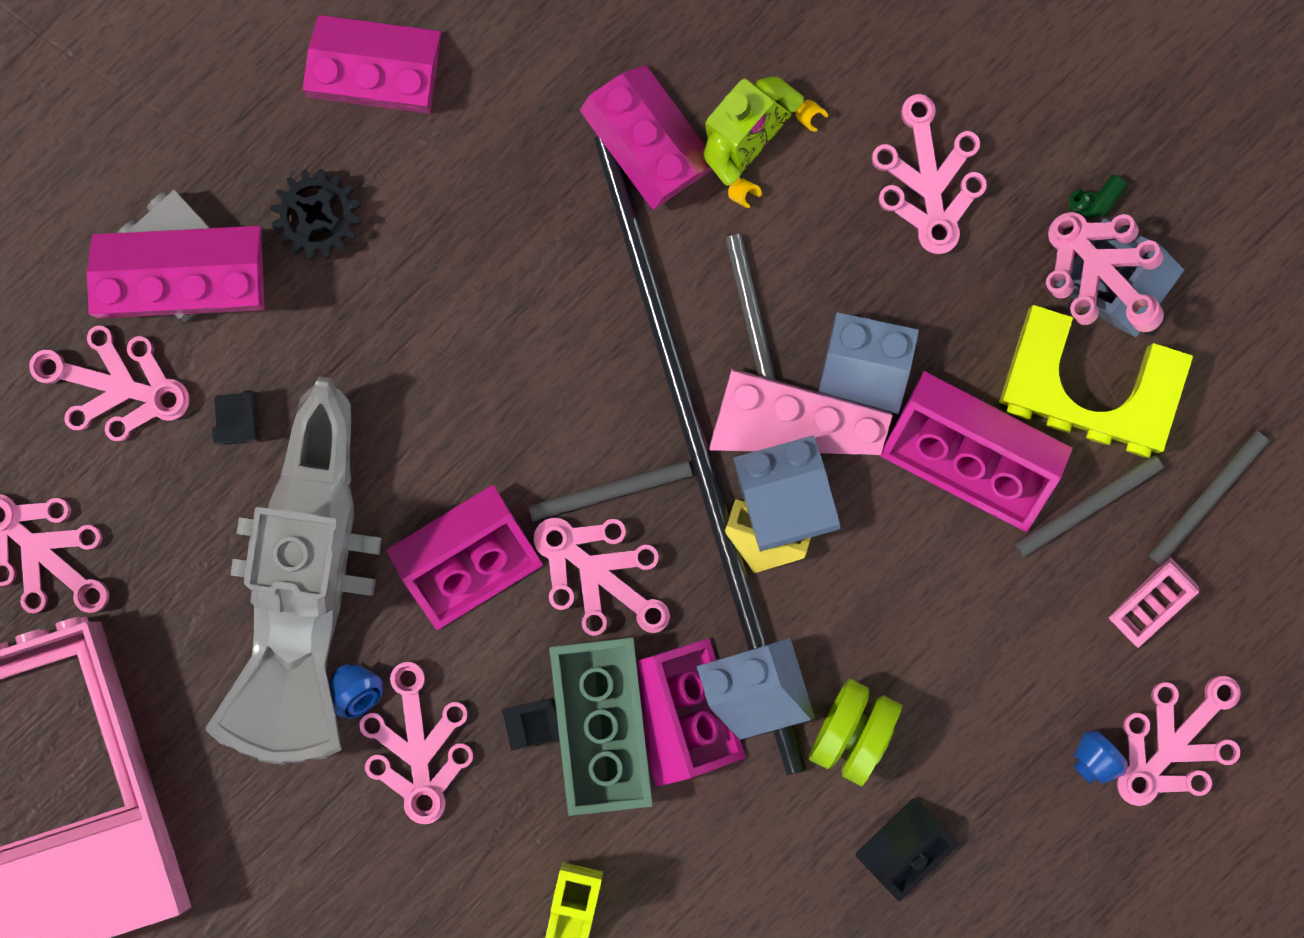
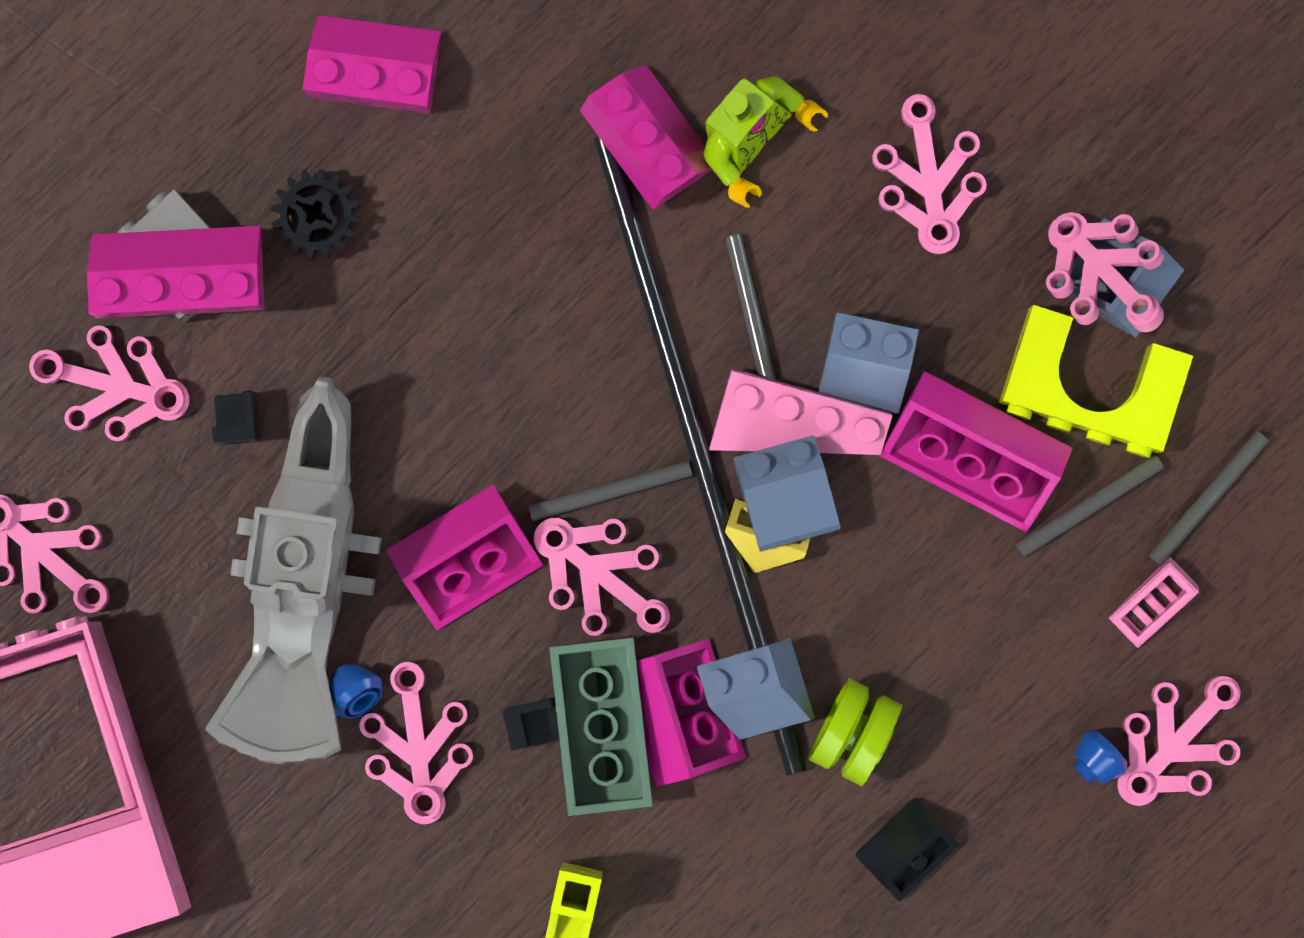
(1097, 202): dark green arm -> none

